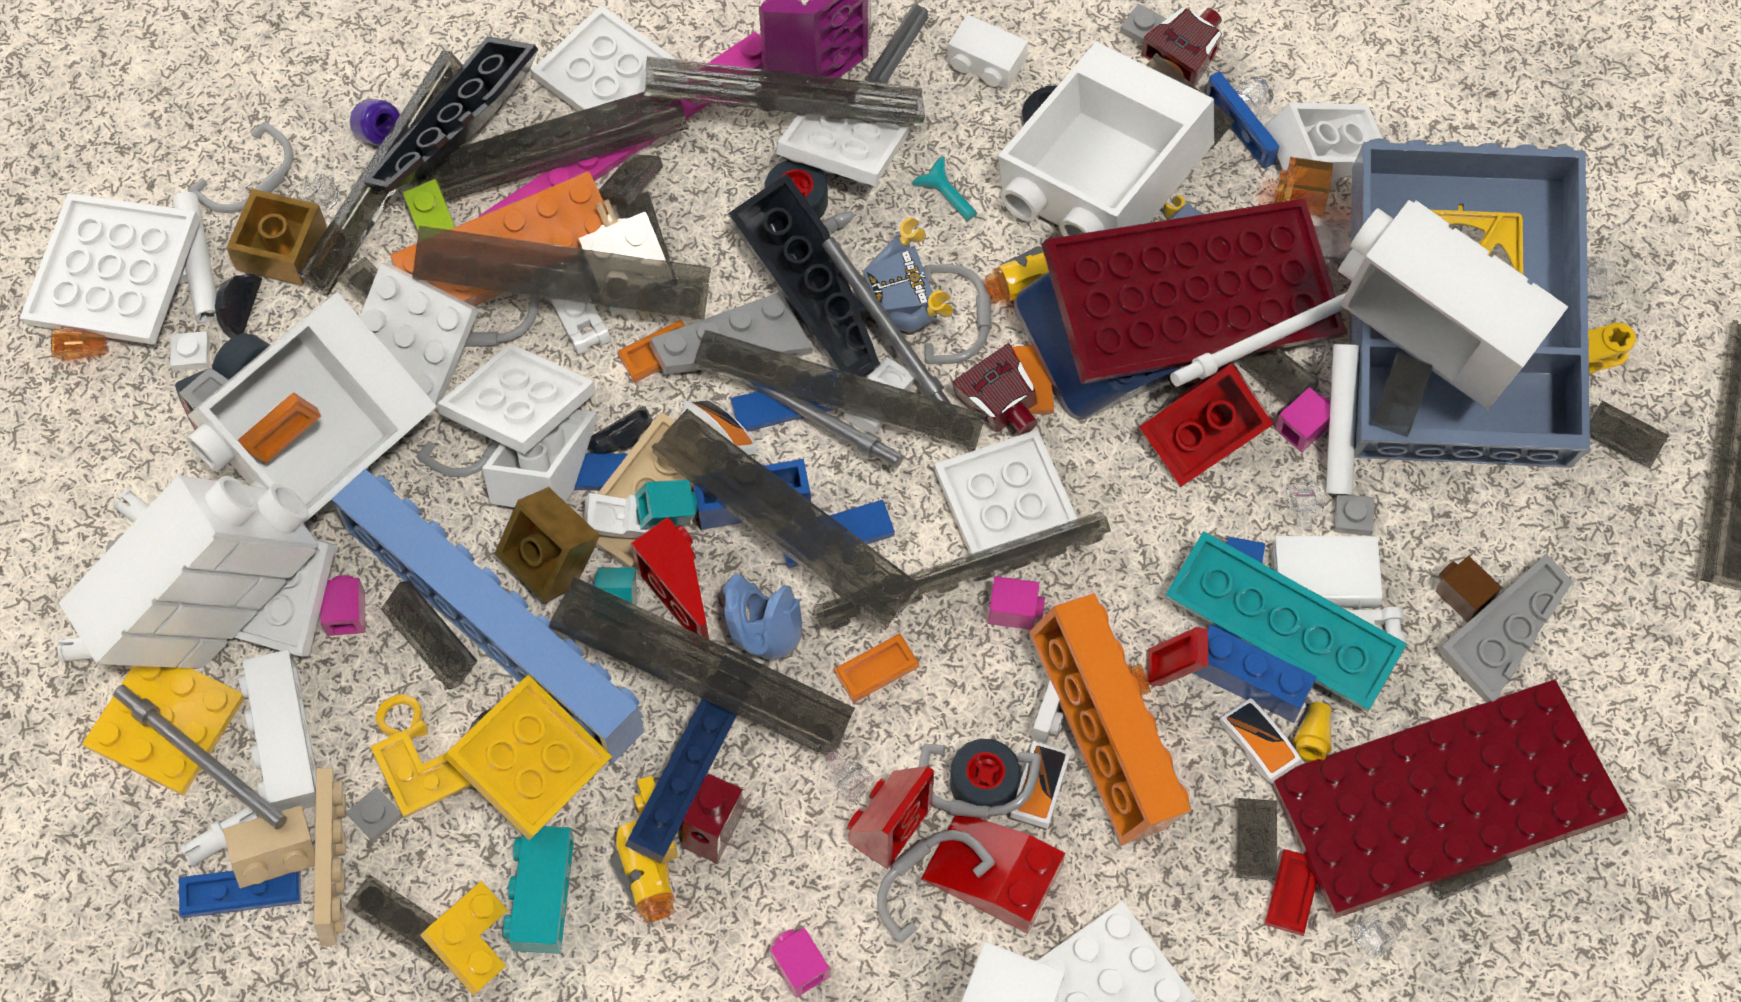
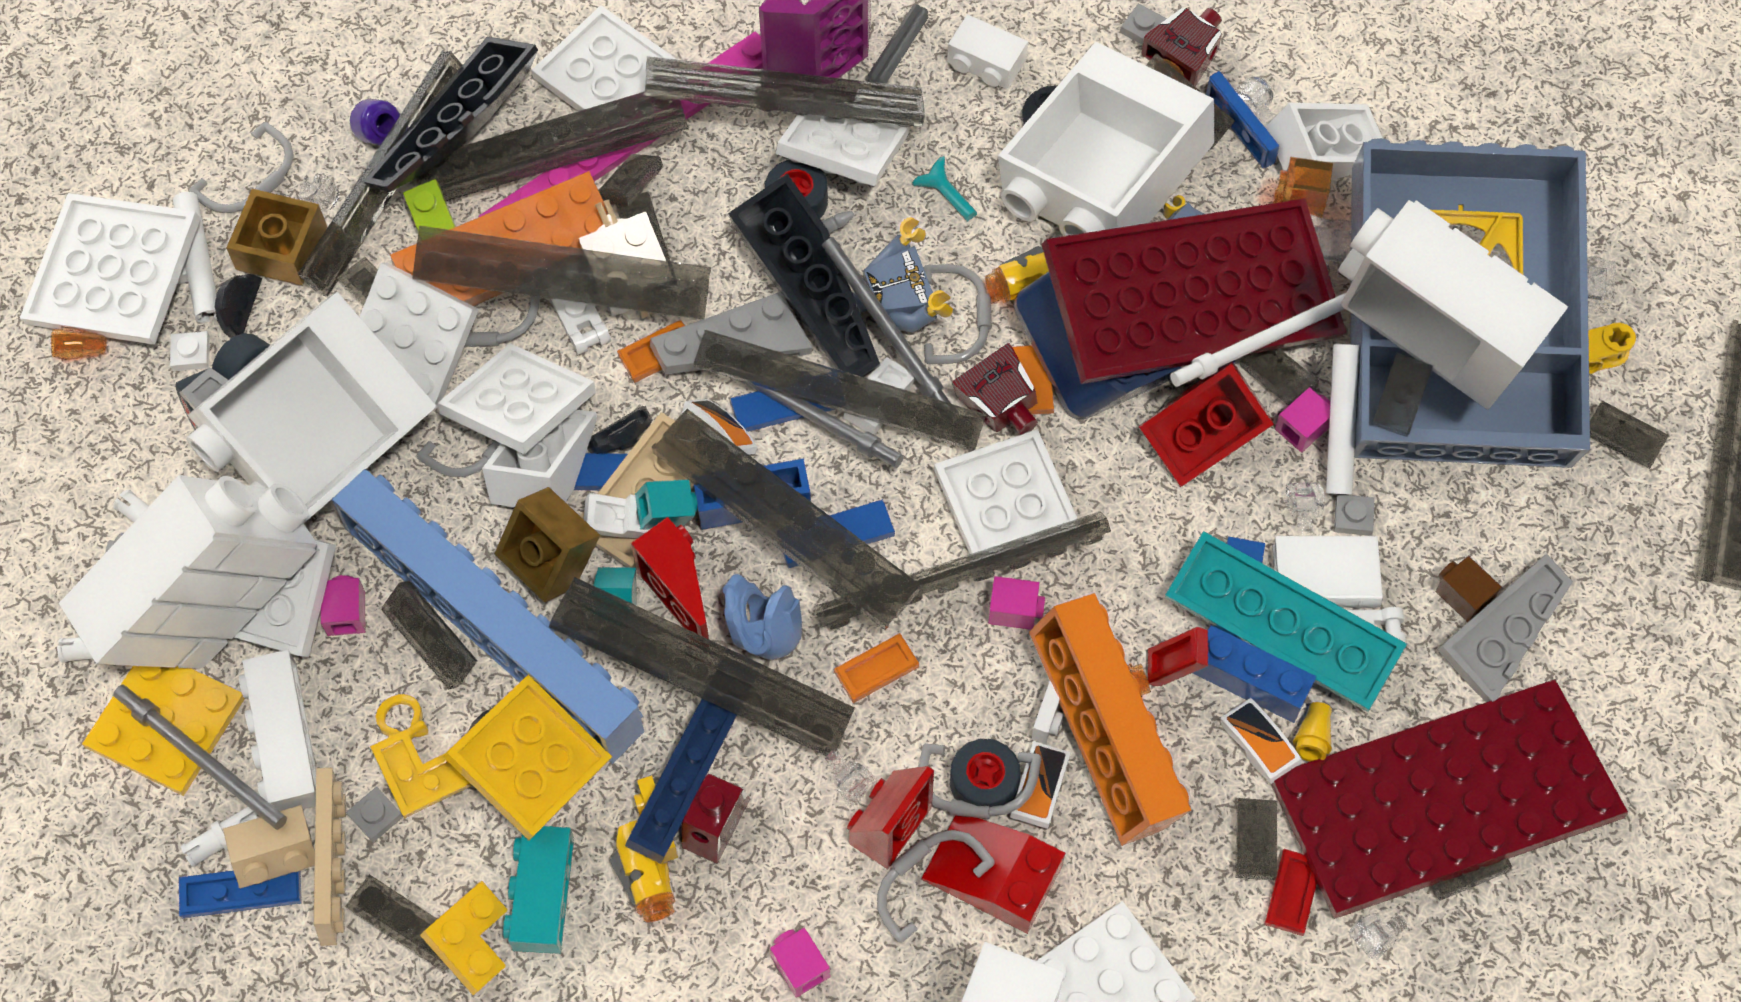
(279, 427): orange tile -> none

